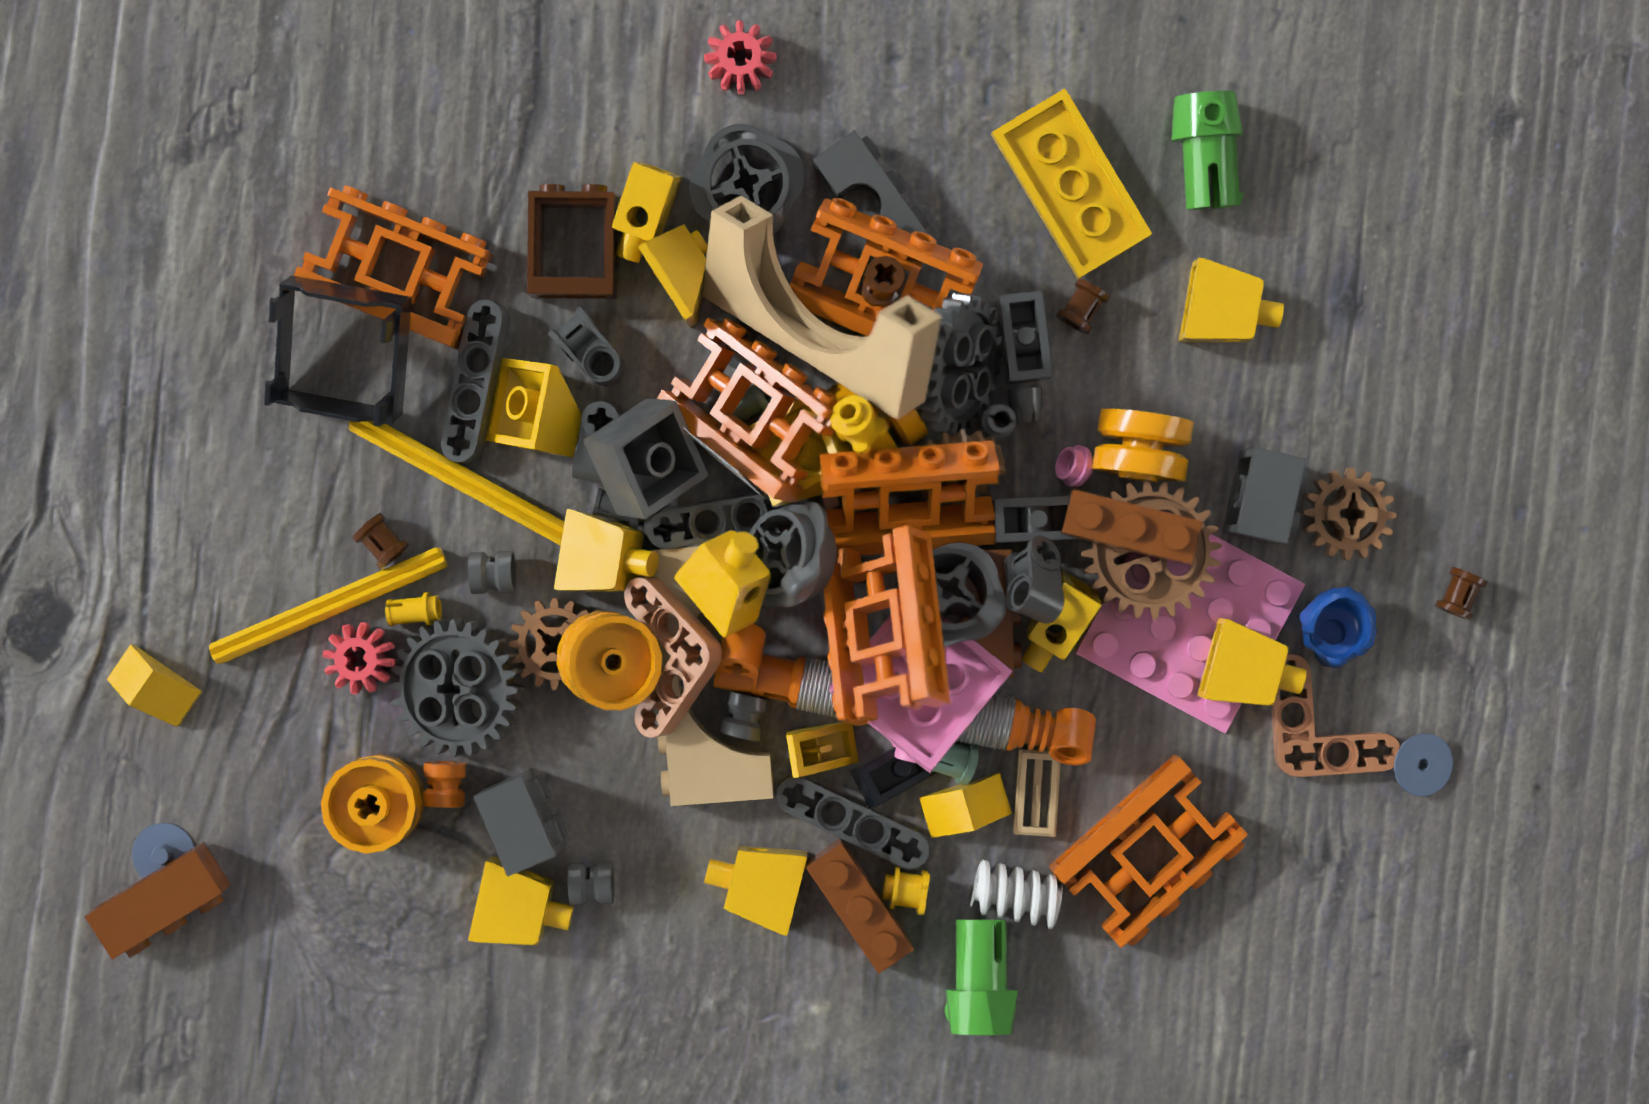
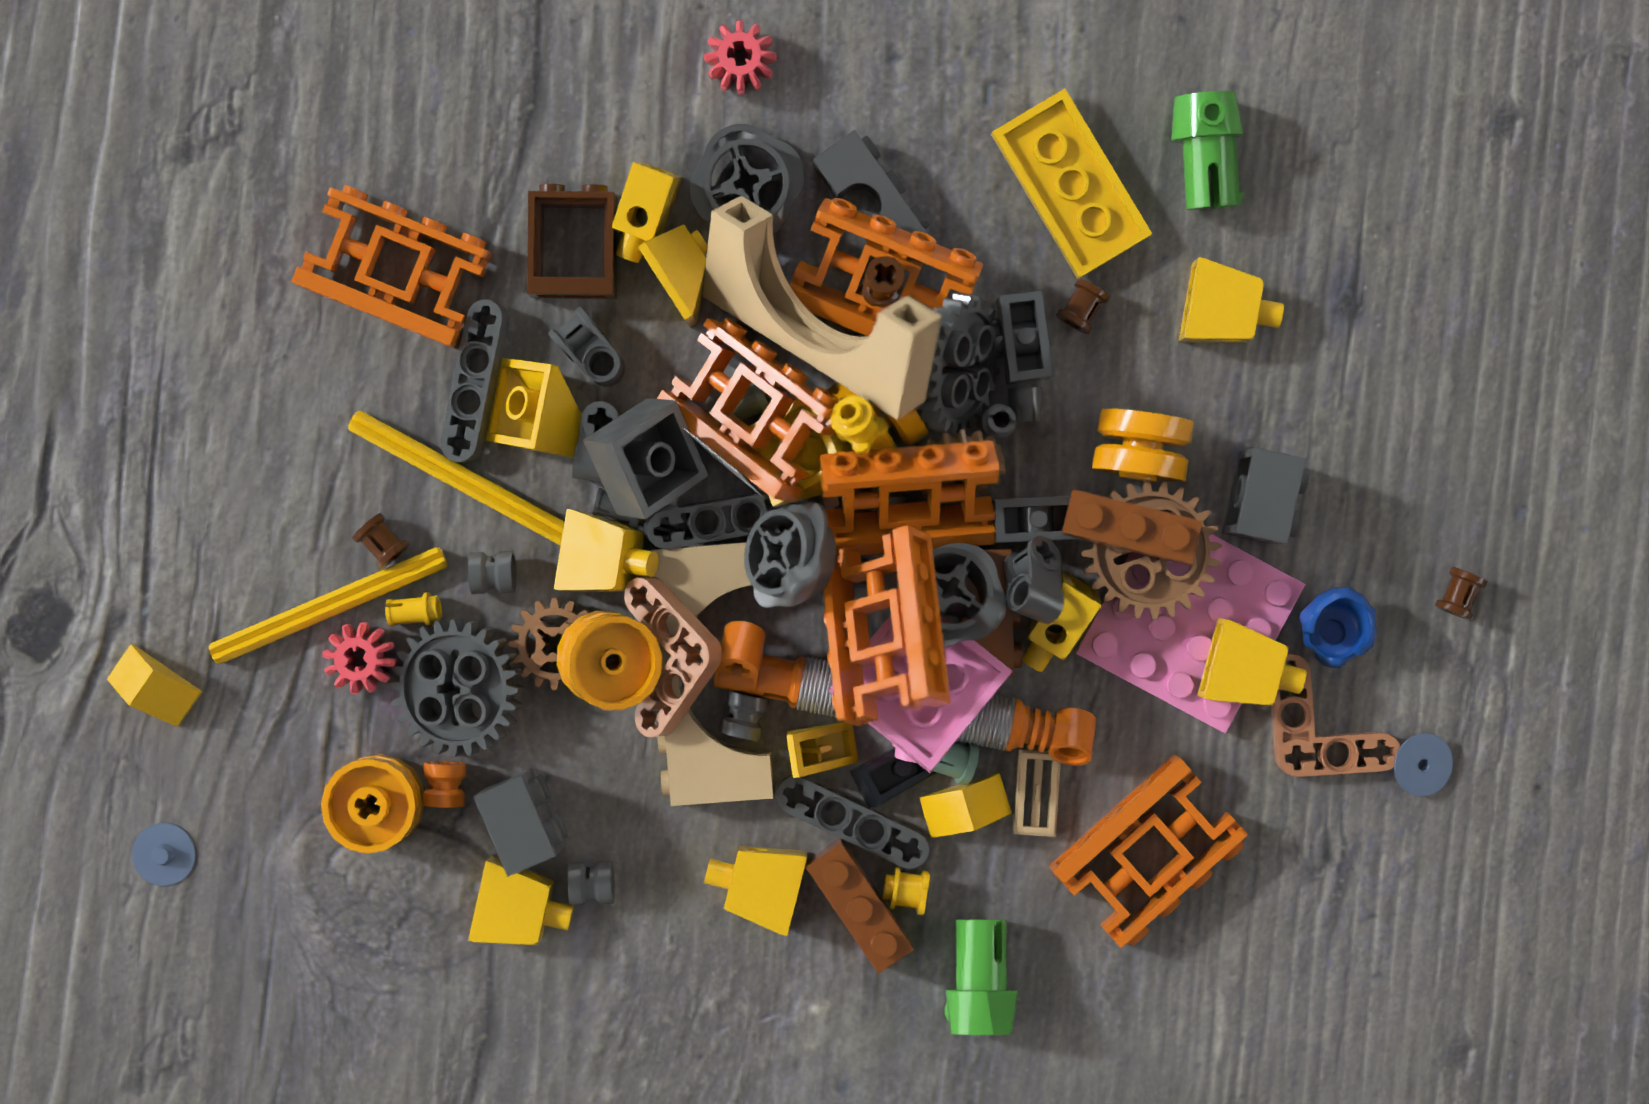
(159, 902): dark orange brick -> none
(398, 323): black piece -> none
(726, 581): yellow torso -> none
(1016, 893): white piece -> none
(1074, 465): bright pink plate -> none
(1348, 530): medium nougat gear -> none

